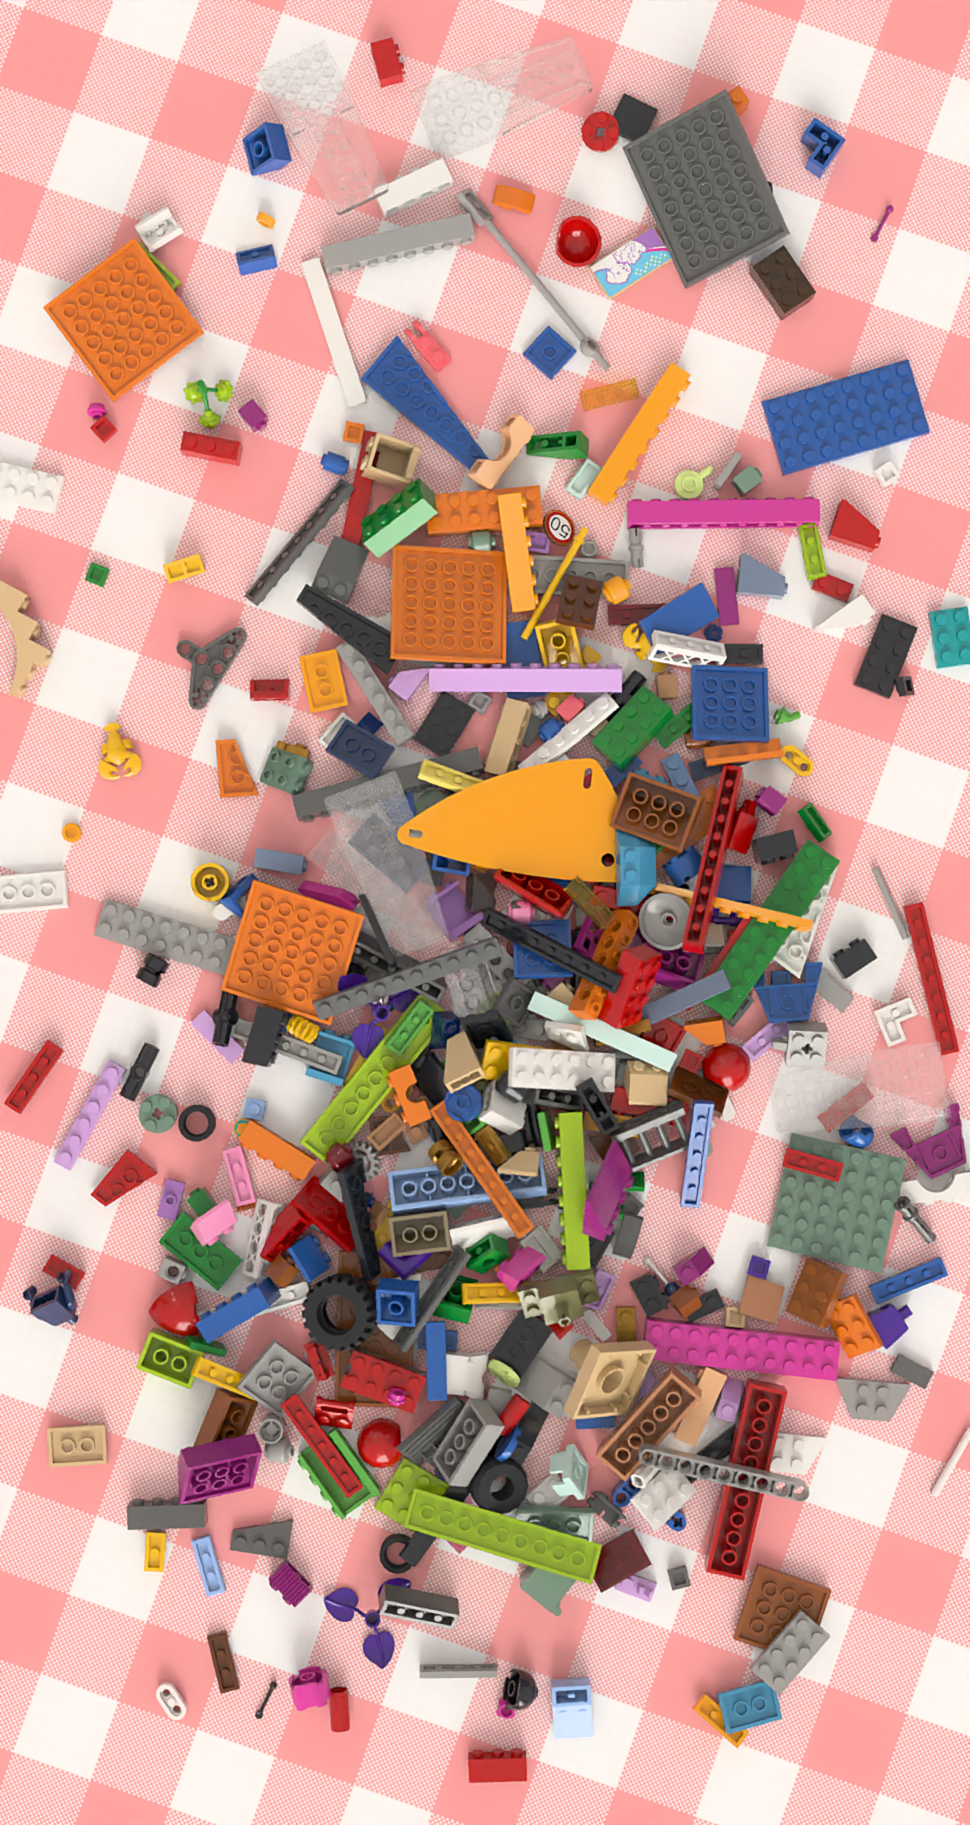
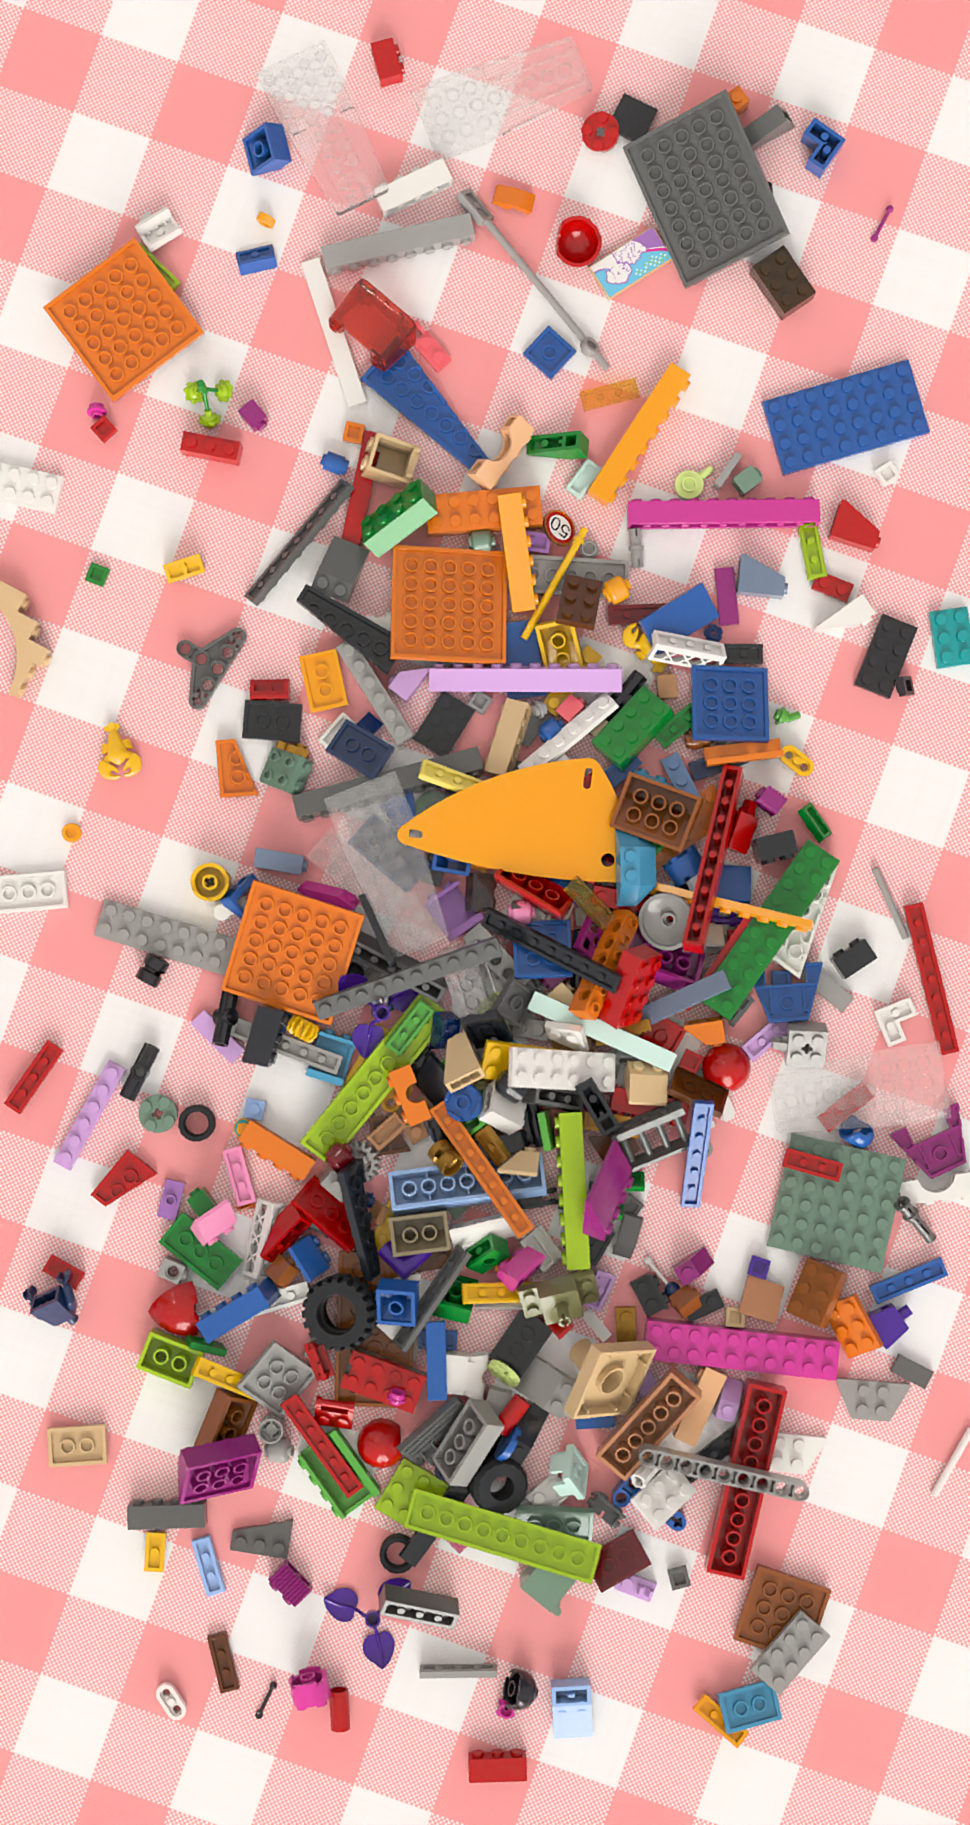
(272, 721): none -> black plate
(375, 324): none -> clear red windscreen
(769, 127): none -> dark grey slope

